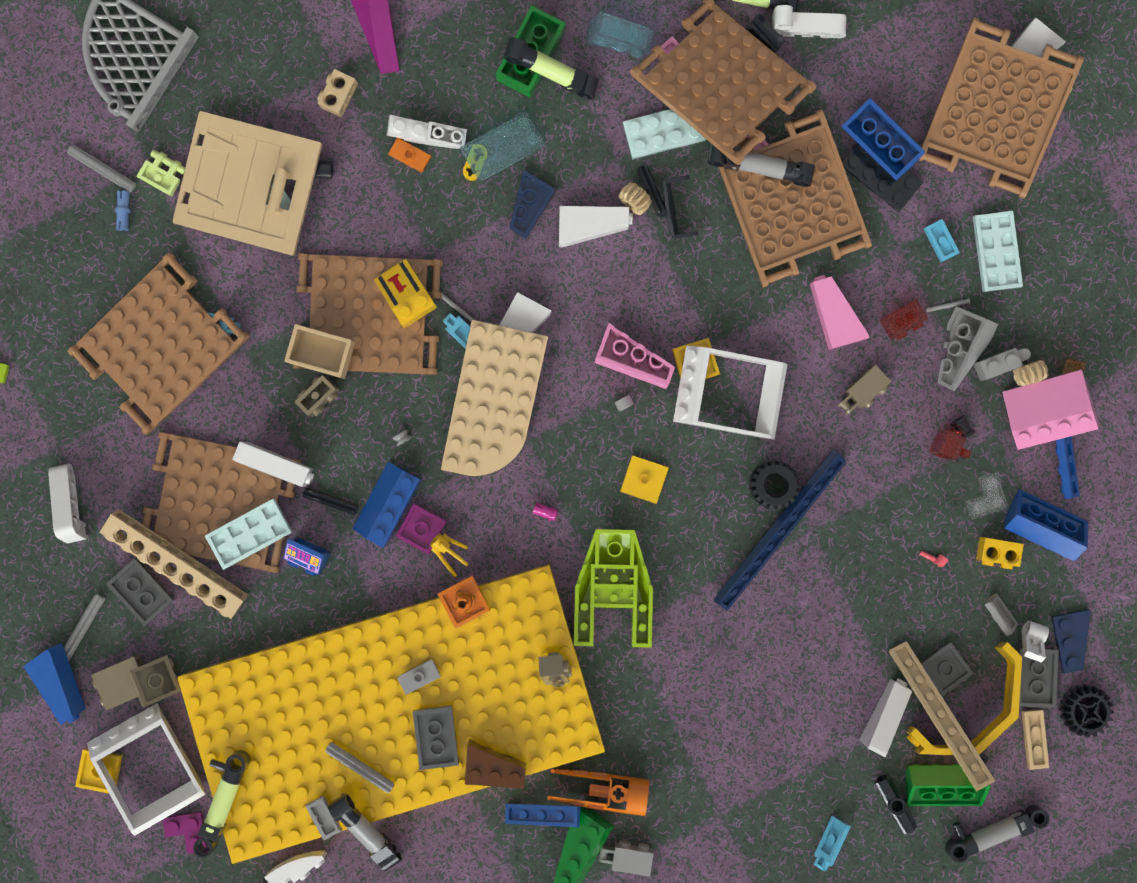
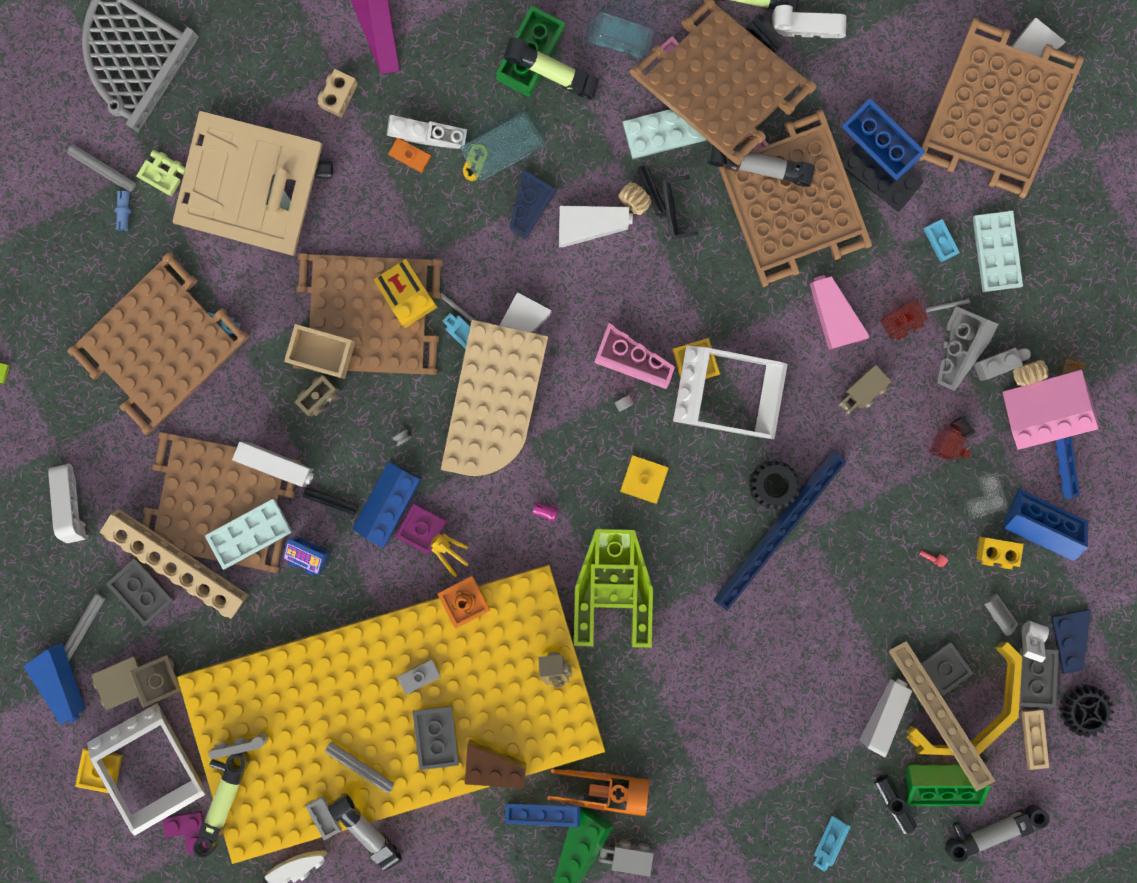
(240, 745): none -> light grey plate

